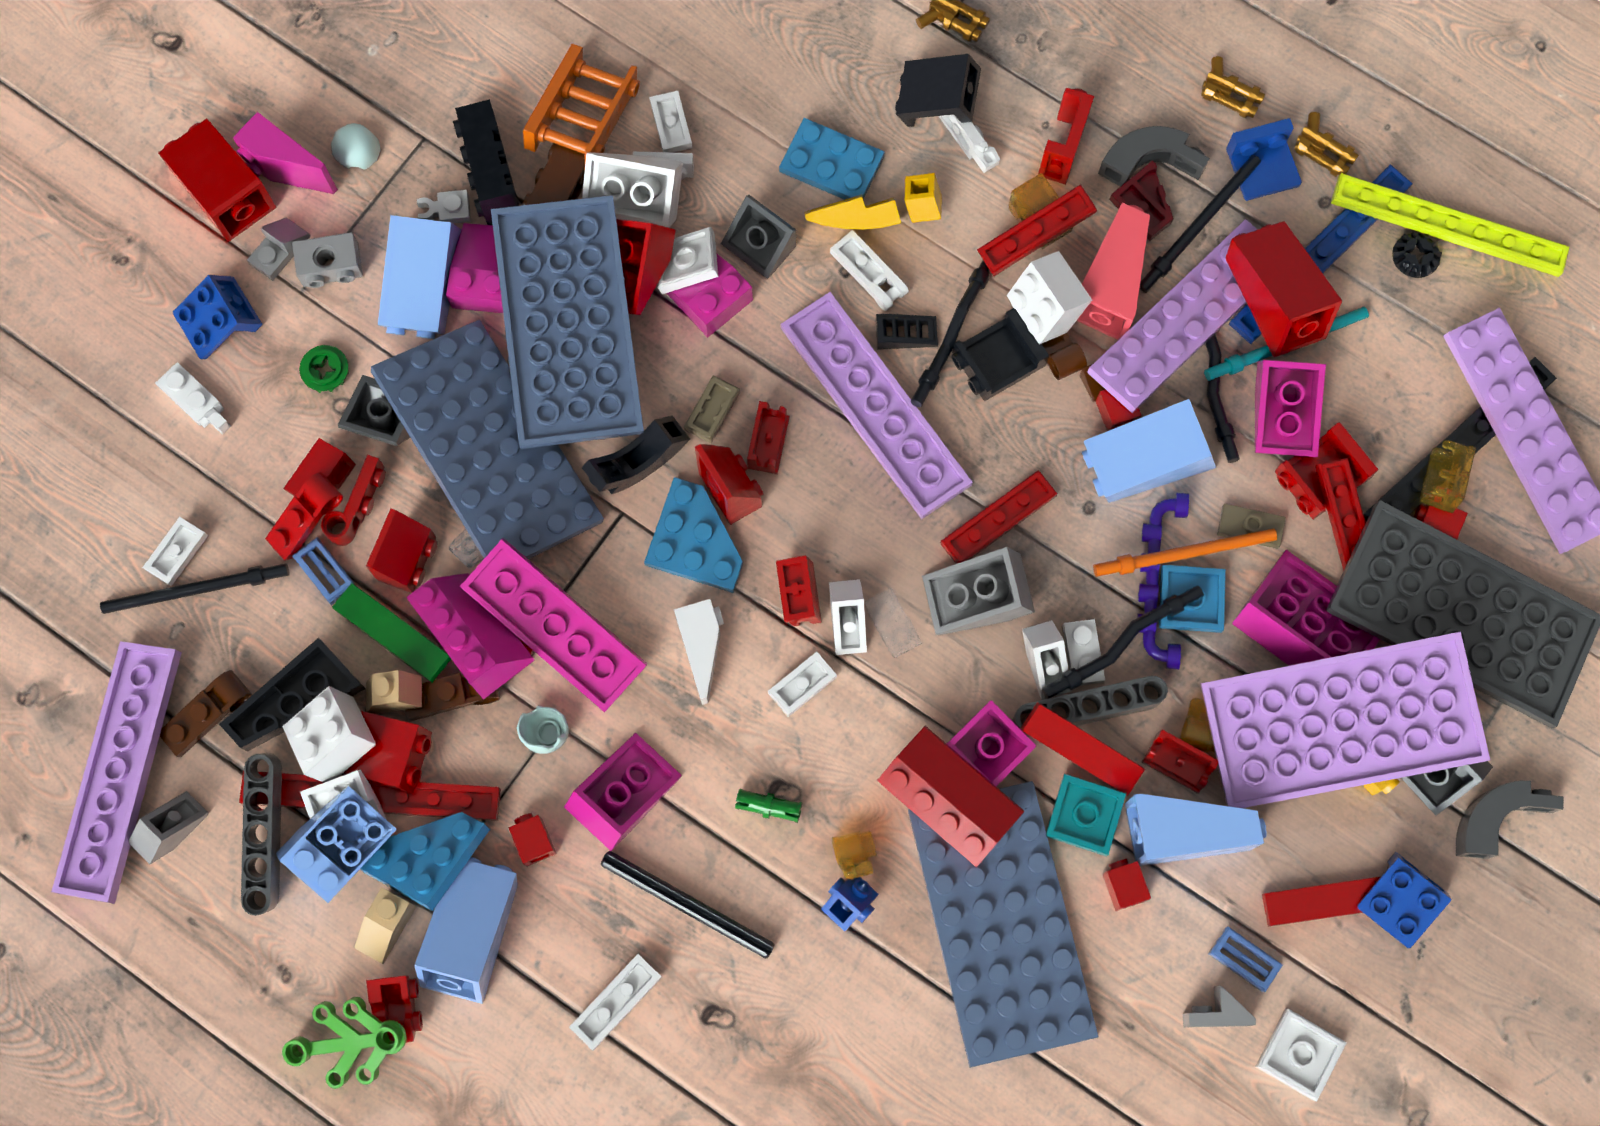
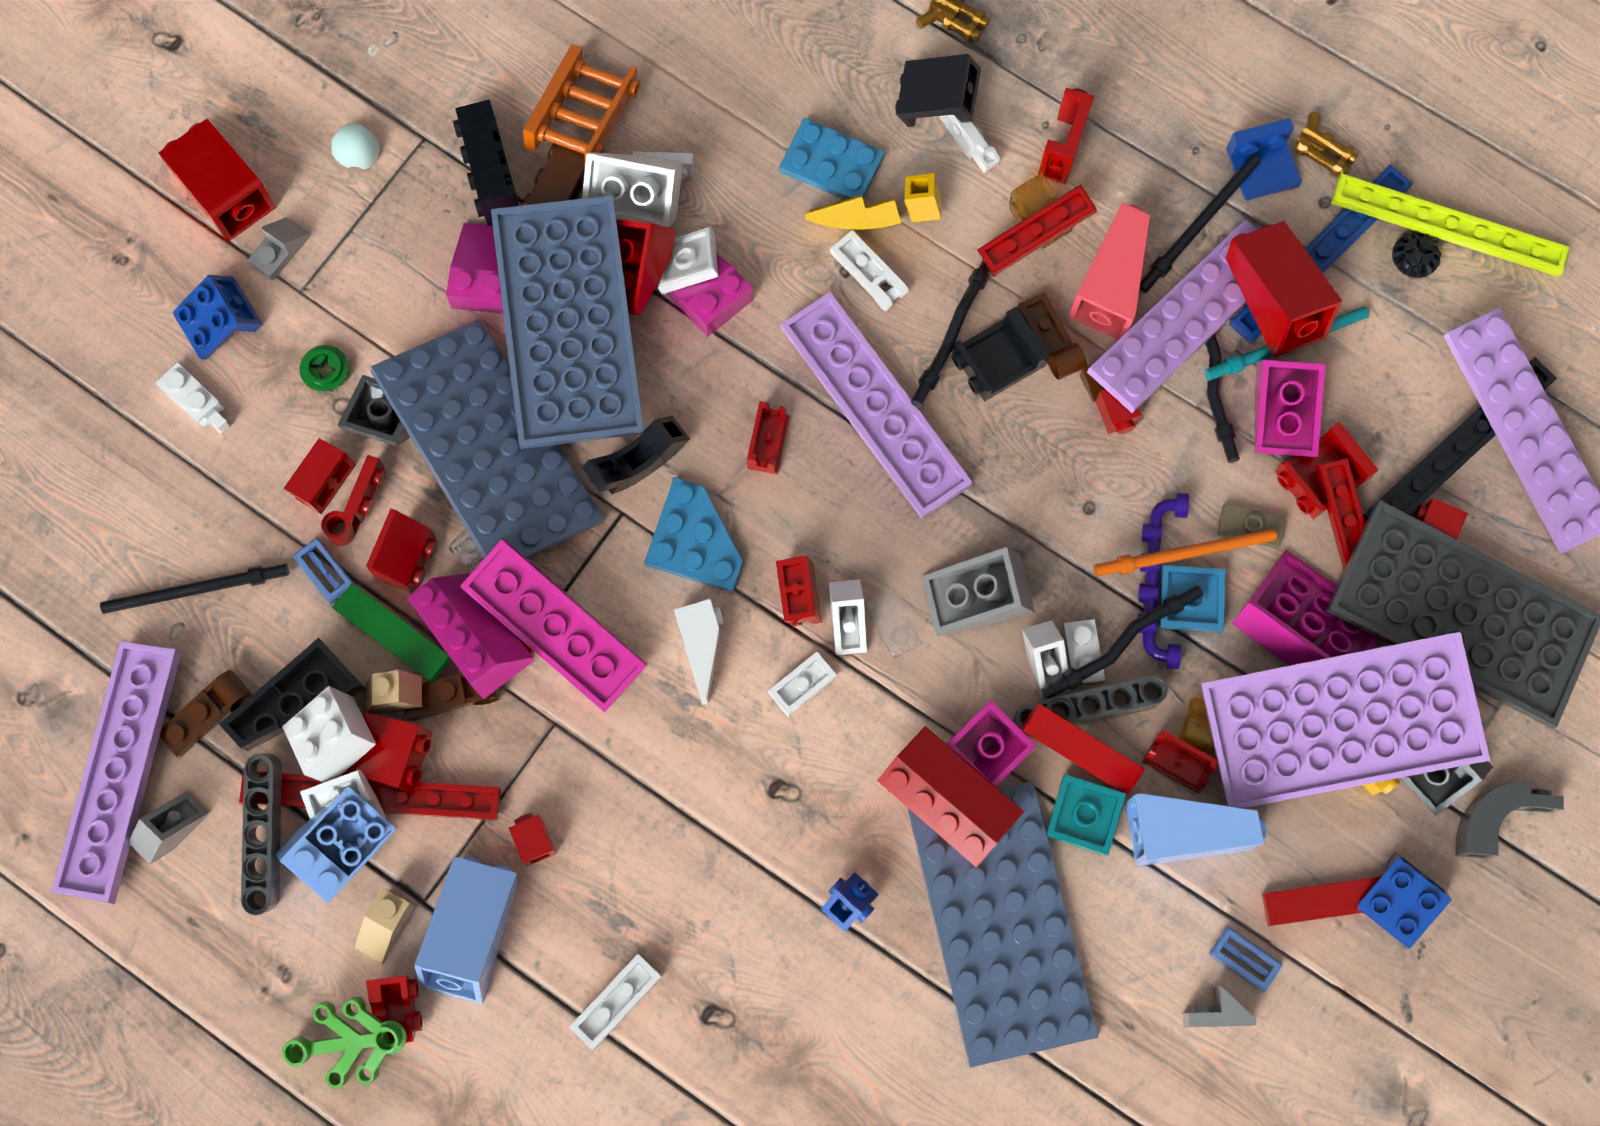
(175, 551): white plate -> none
(280, 157): dark pink slope -> none
(302, 514): red plate -> none
(312, 253): light grey brick -> none
(417, 276): light blue slope -> none
(427, 858): dark azure plate -> none
(450, 207): white plate -> none
(543, 729): light aqua hair -> none
(622, 791): dark pink slope -> none
(670, 122): white plate -> none
(687, 904): black axle -> none
(712, 409): dark tan plate -> none
(728, 482): red slope -> none
(760, 237): dark grey slope -> none
(768, 805): green pin -> none
(854, 849): clear yellow piece -> none
(896, 342): black slope -> none
(999, 518): red tile -> none
(1049, 297): white brick -> none
(1126, 884): red brick -> none
(1147, 193): dark red wing -> none
(1148, 452): light blue slope -> none
(1149, 145): dark grey arch -> none
(1220, 88): pearl gold piece -> none
(1301, 1054): white tile -> none
(1447, 476): clear yellow hinge -> none

